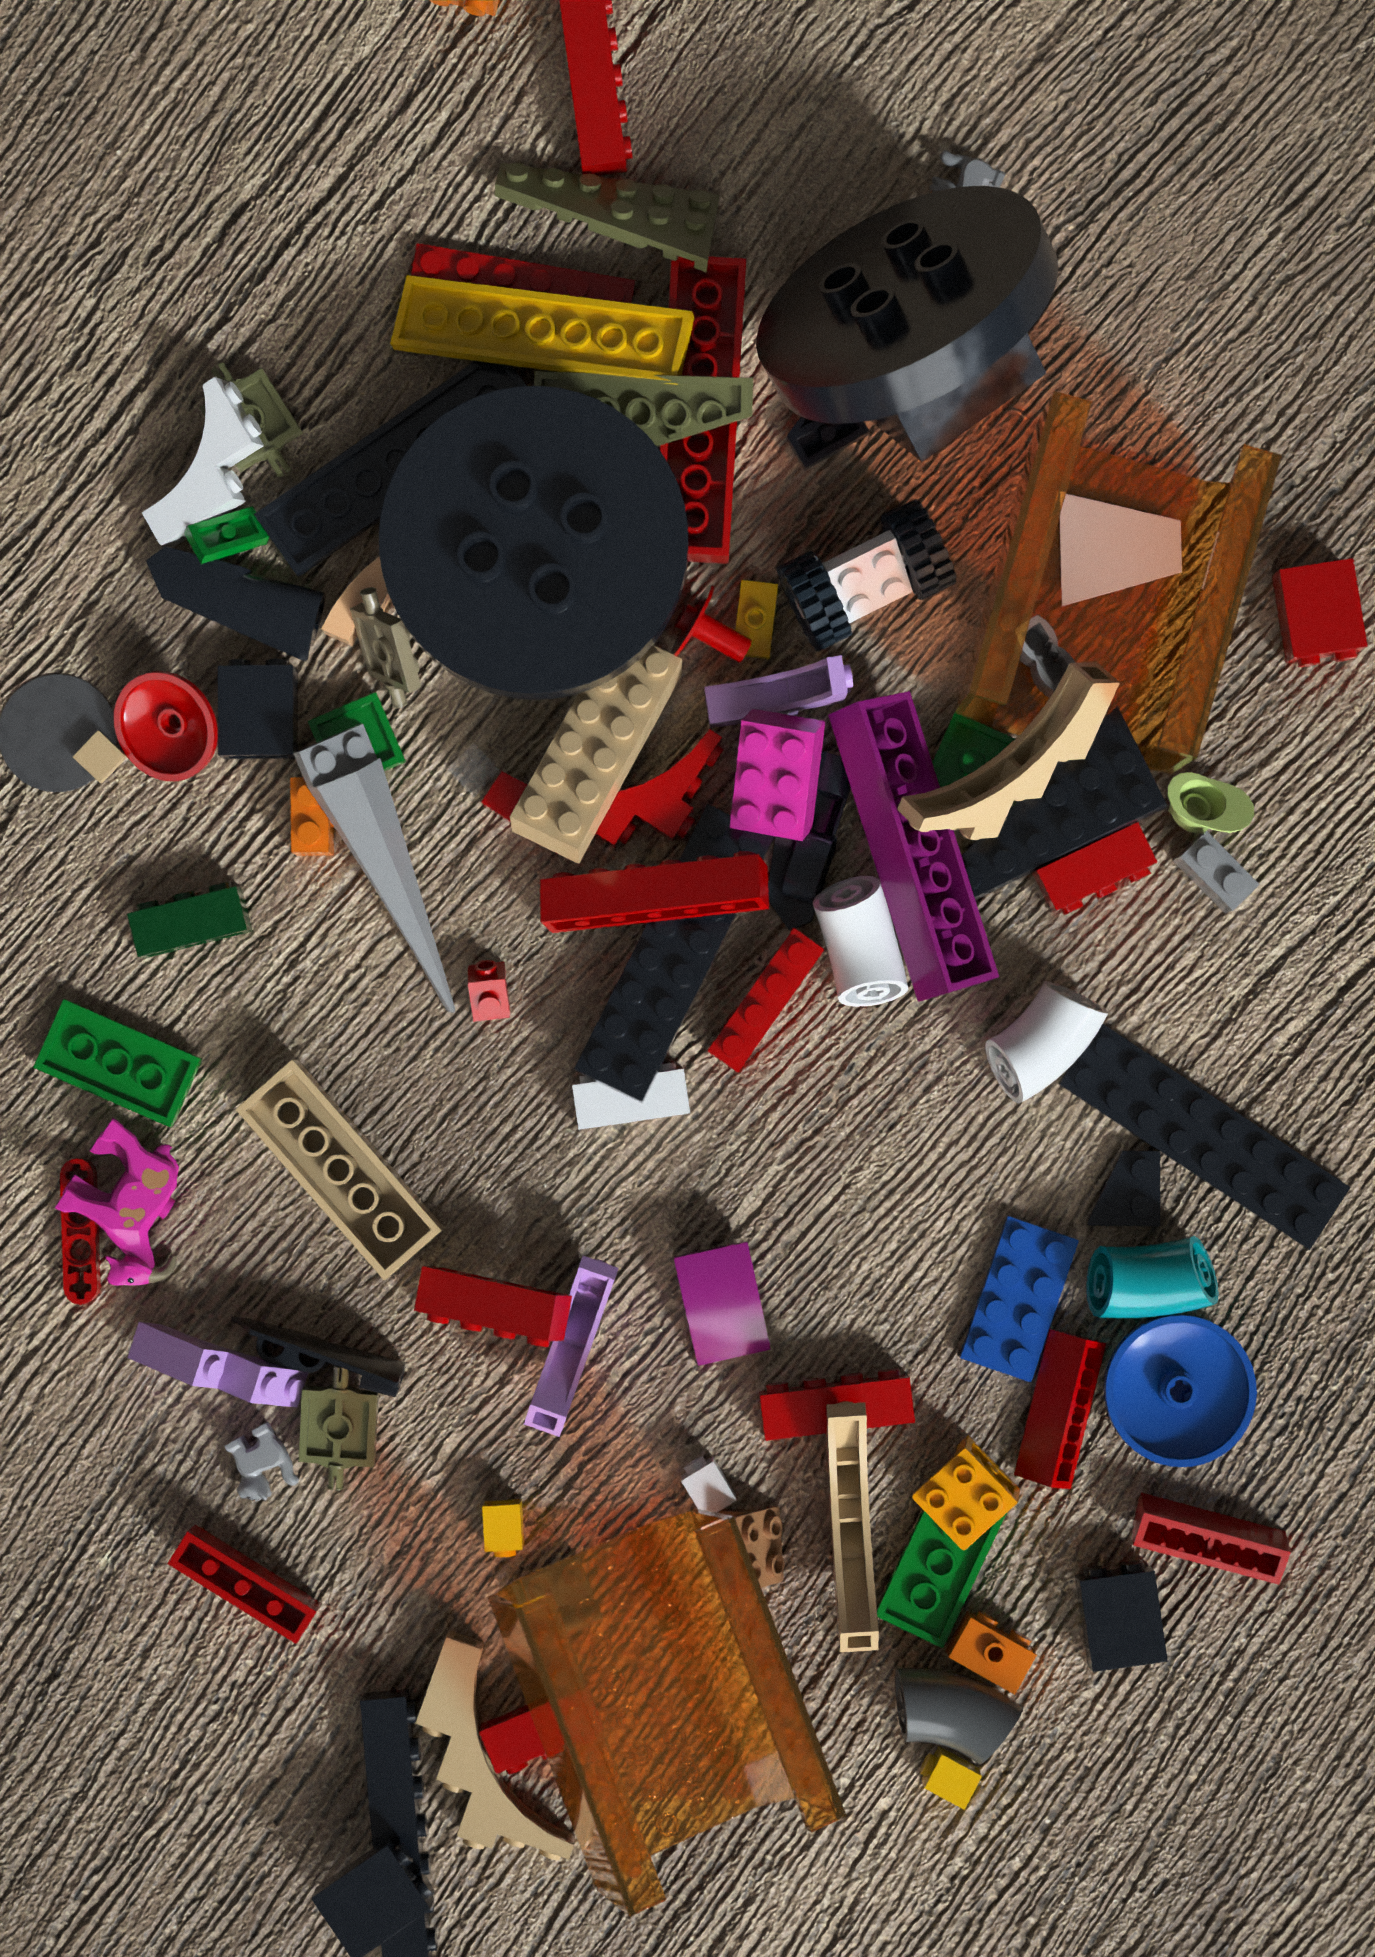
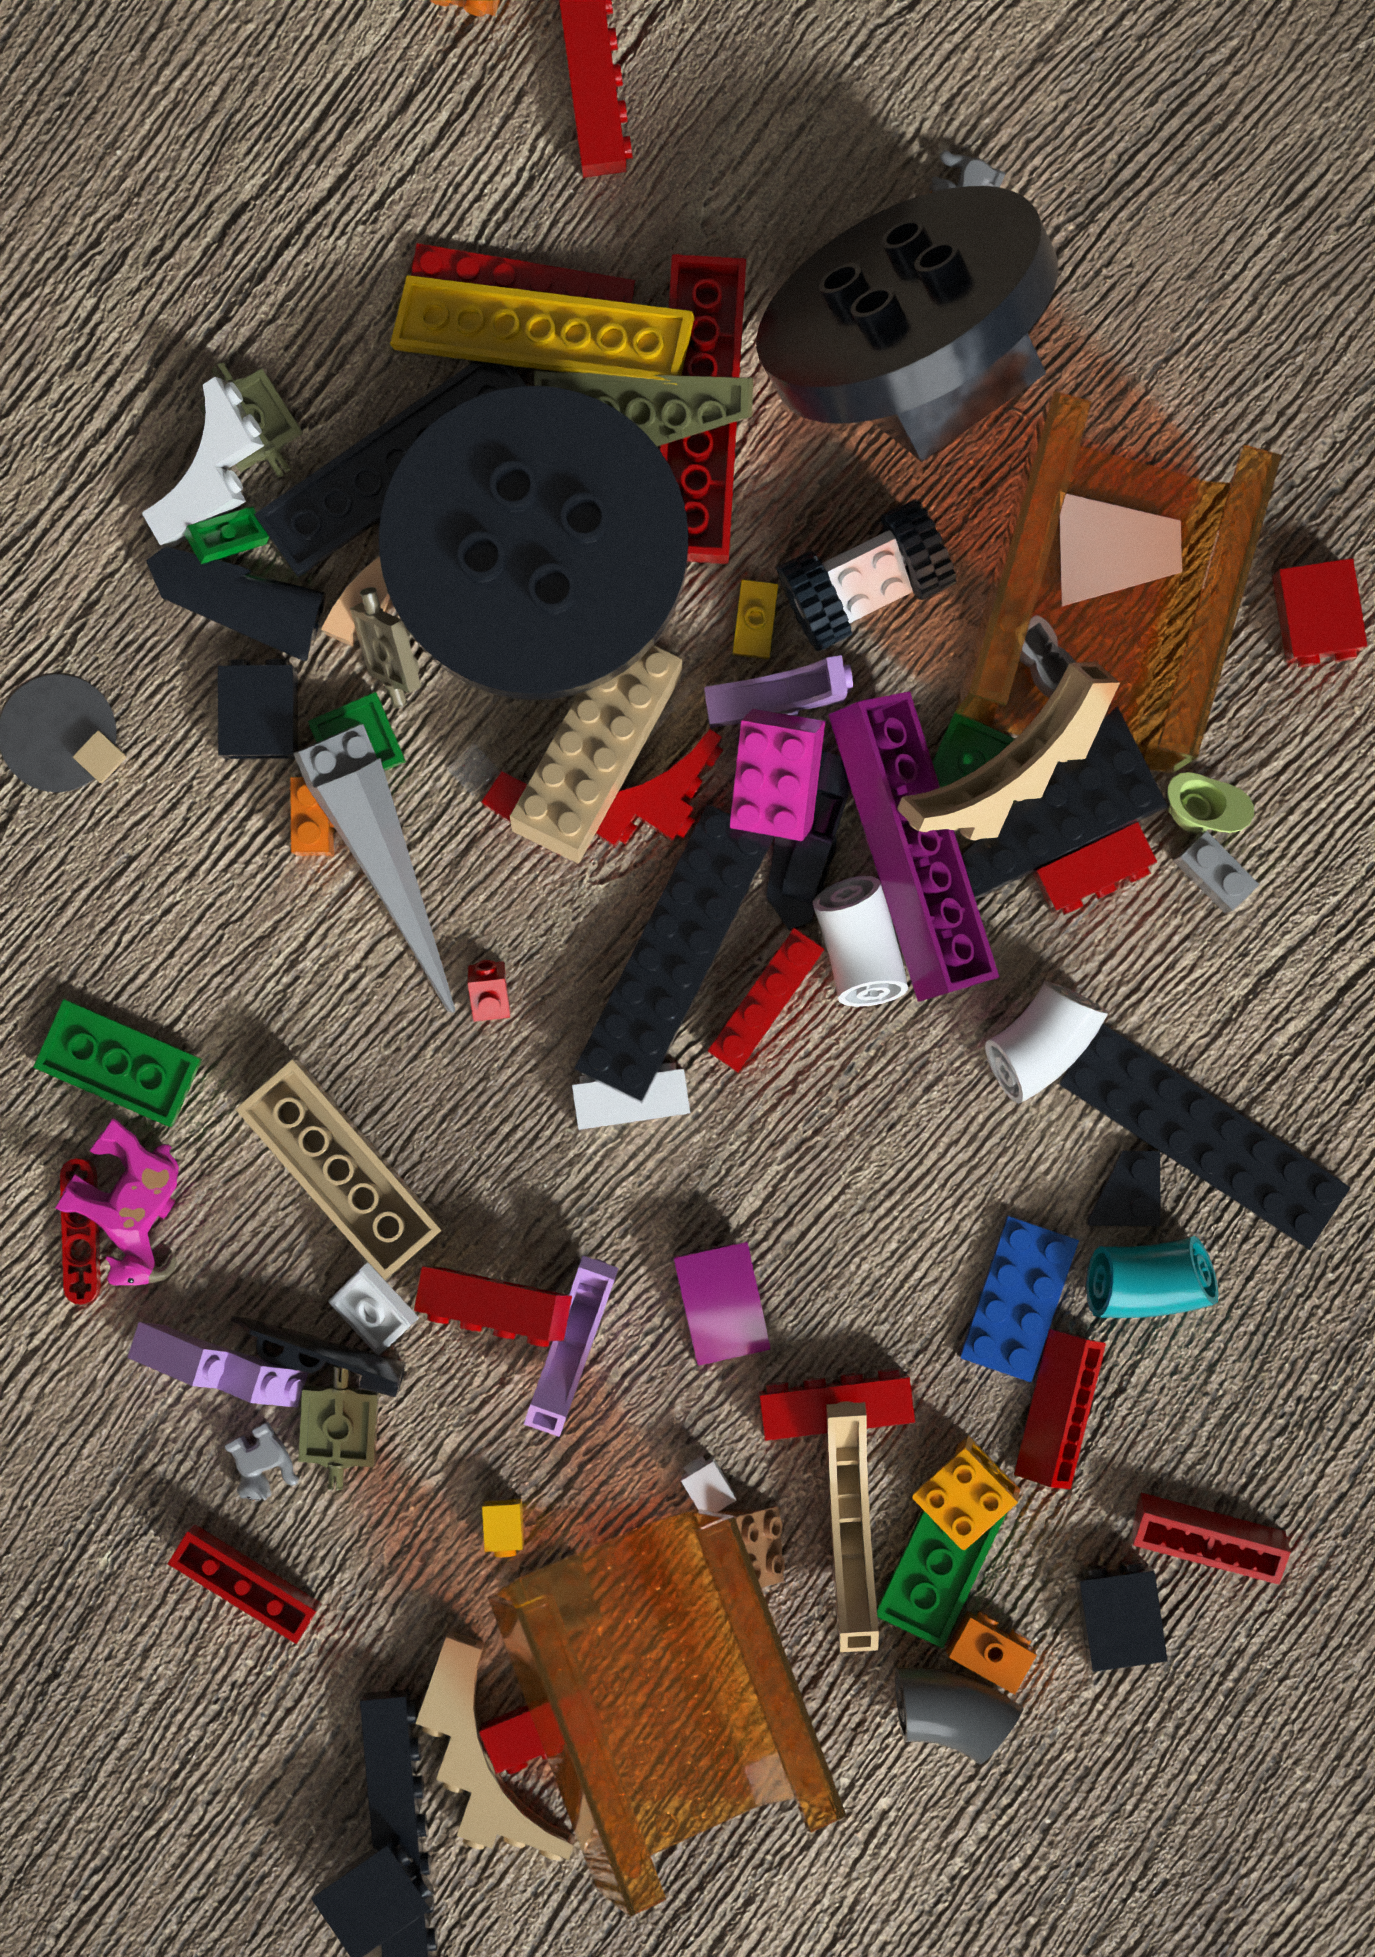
(151, 734): red dish -> none
(189, 920): dark green brick -> none
(373, 1309): none -> white plate
(624, 210): olive wing -> none
(654, 892): red brick -> none
(708, 630): red piece -> none
(817, 441): black wing -> none
(950, 1777): yellow brick -> none
(1180, 1390): blue dish -> none

